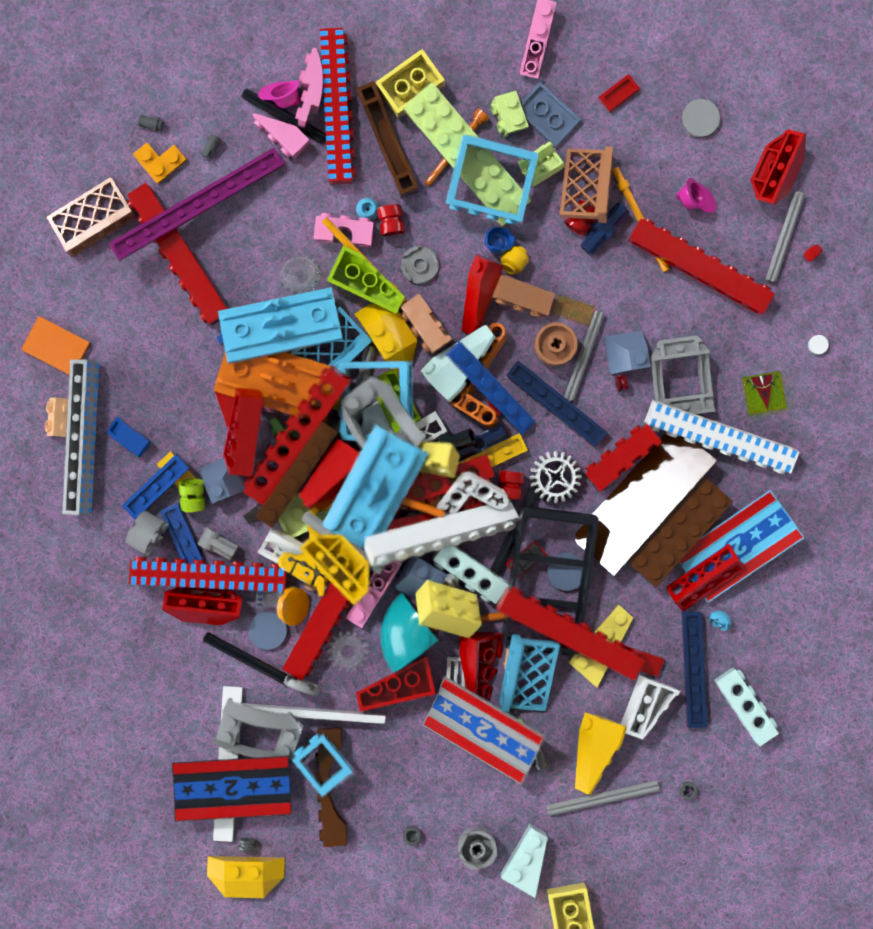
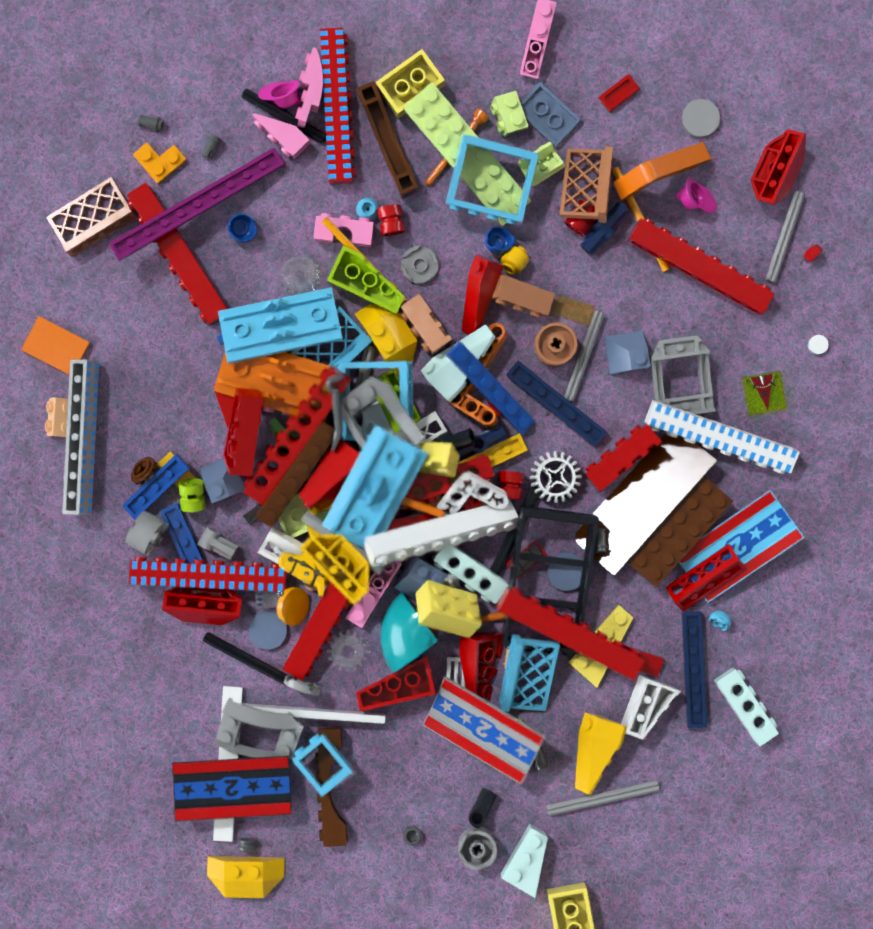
(128, 437): blue slope -> none
(143, 470): none -> reddish brown gear
(238, 223): none -> blue hair
(336, 408): none -> dark grey piece
(482, 805): none -> black piece
(600, 546): none -> dark grey pin
(621, 383): dark red bush -> none
(661, 168): none -> orange beam
(693, 792): dark grey bush -> none

